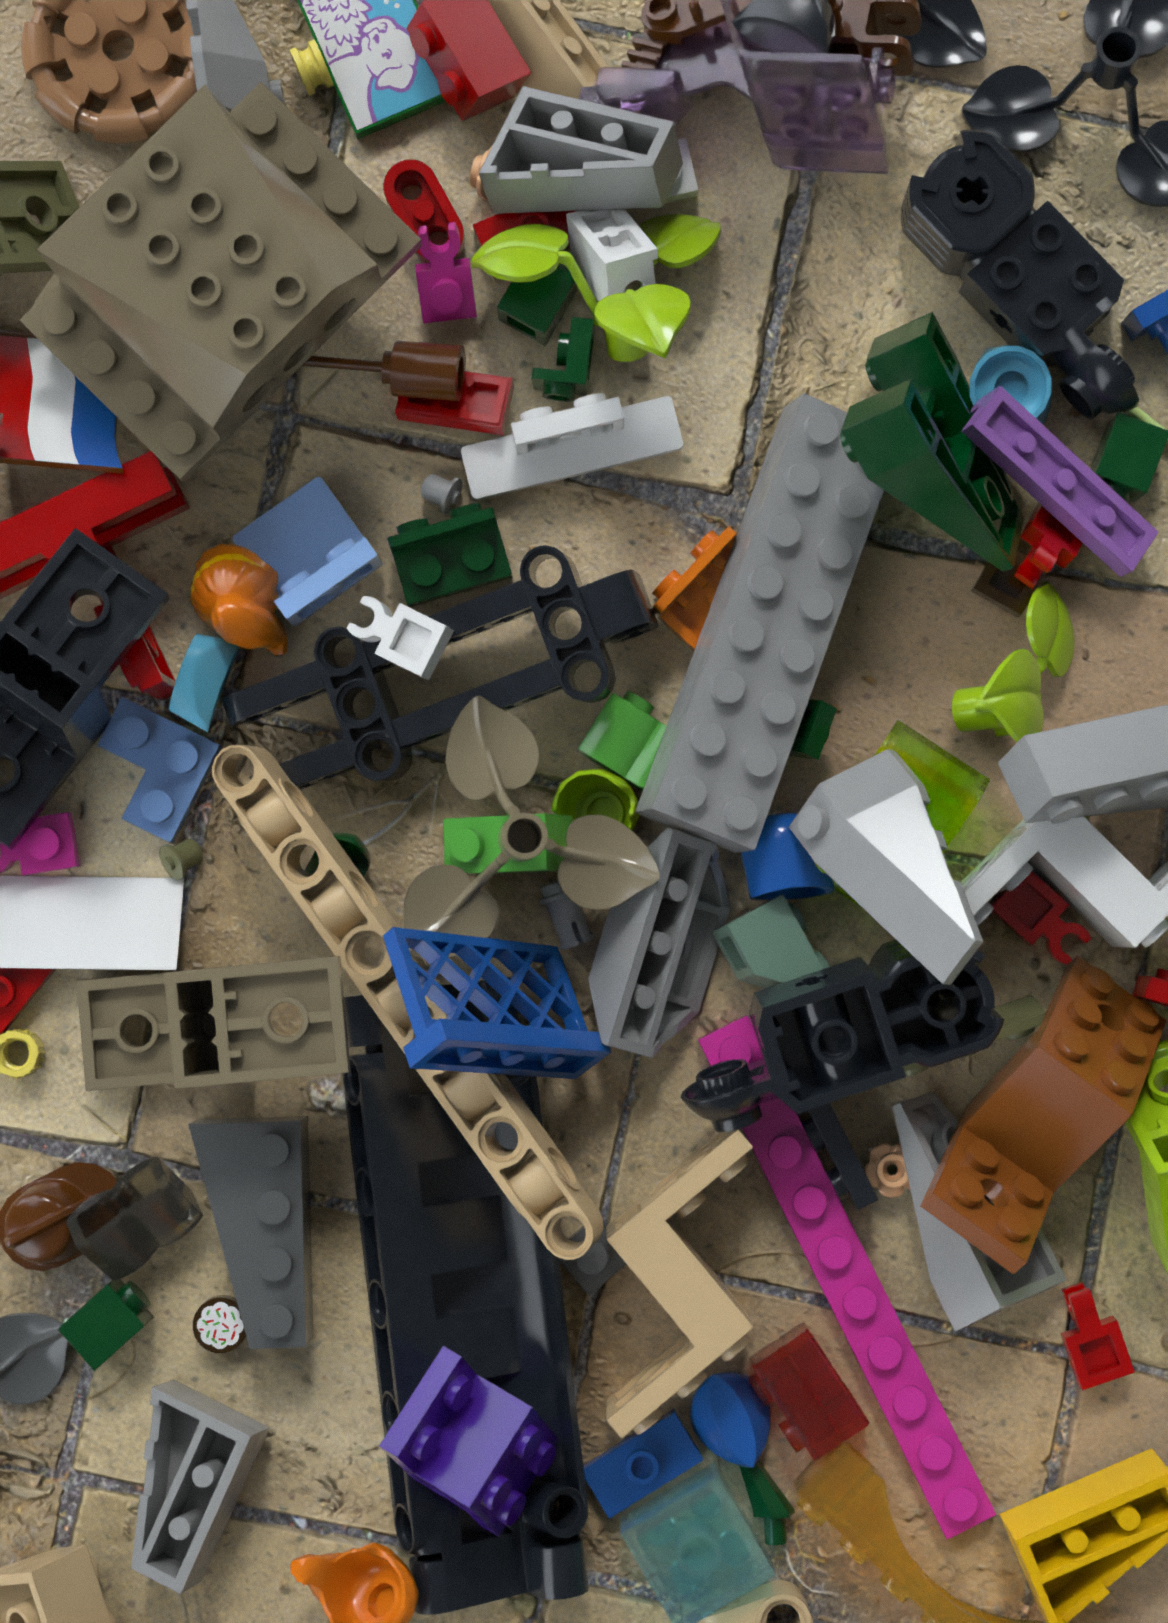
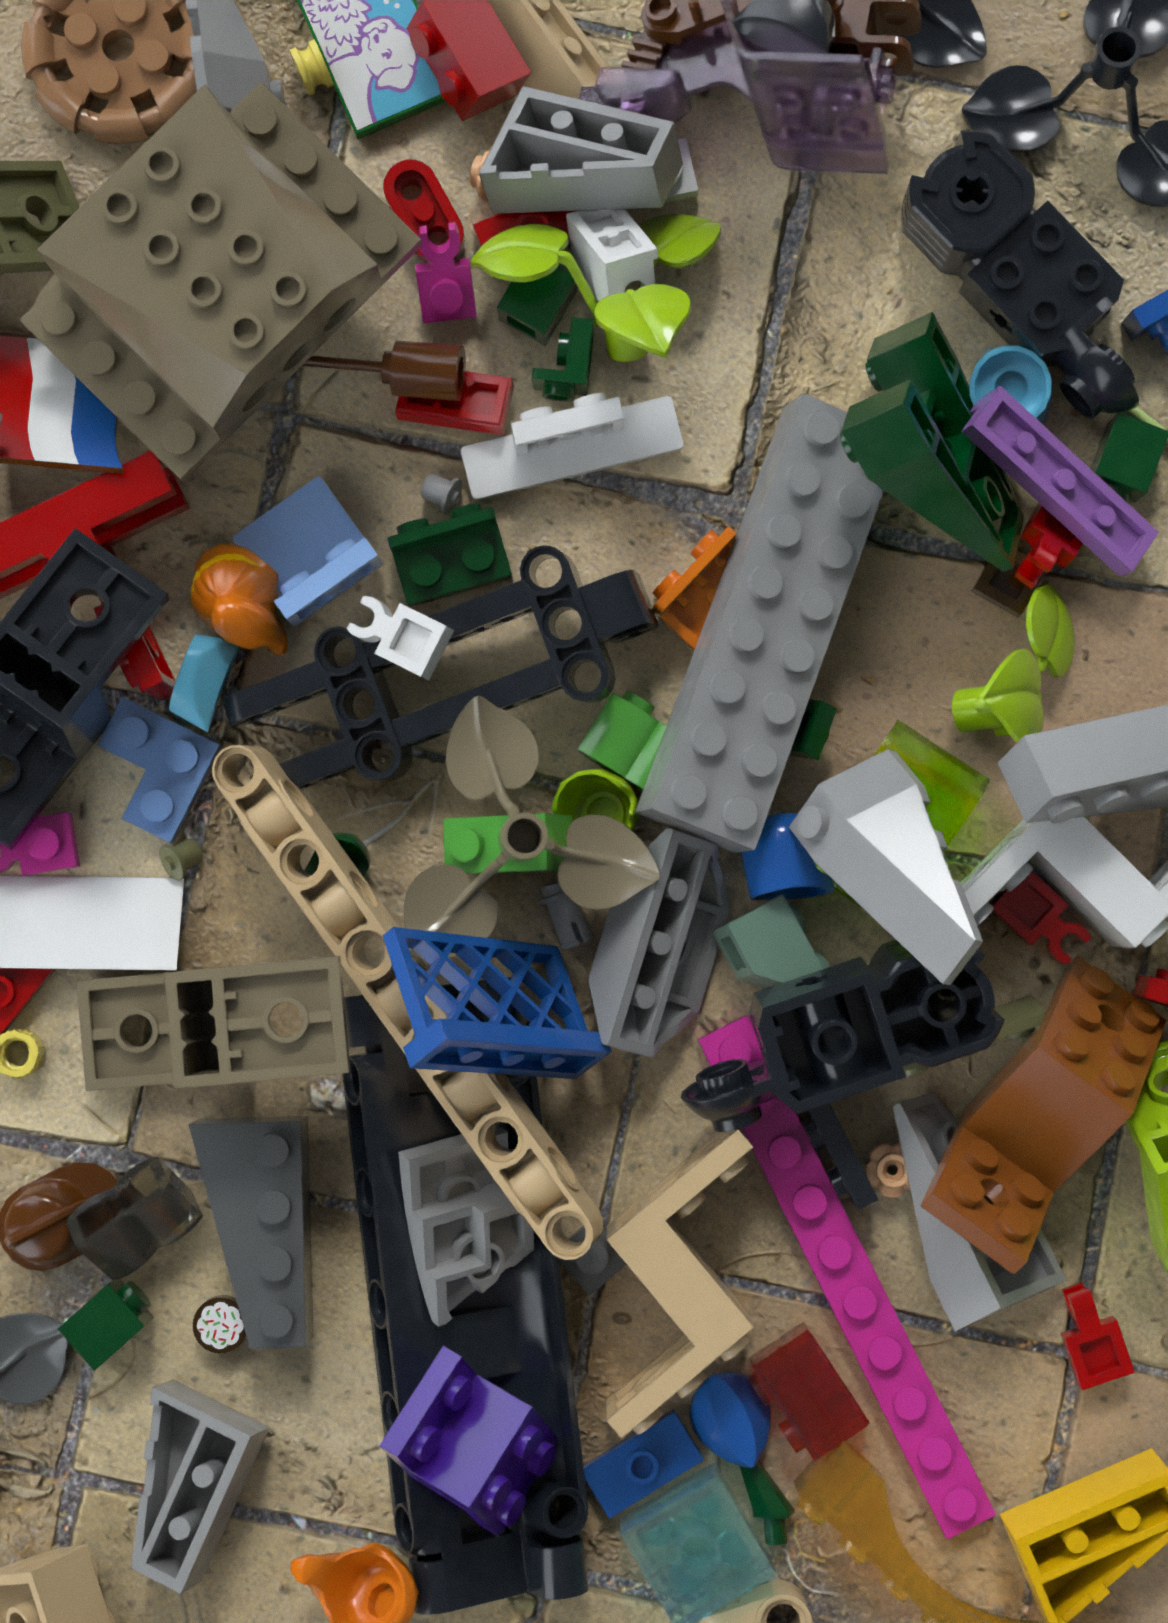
(458, 1222): none -> light grey slope

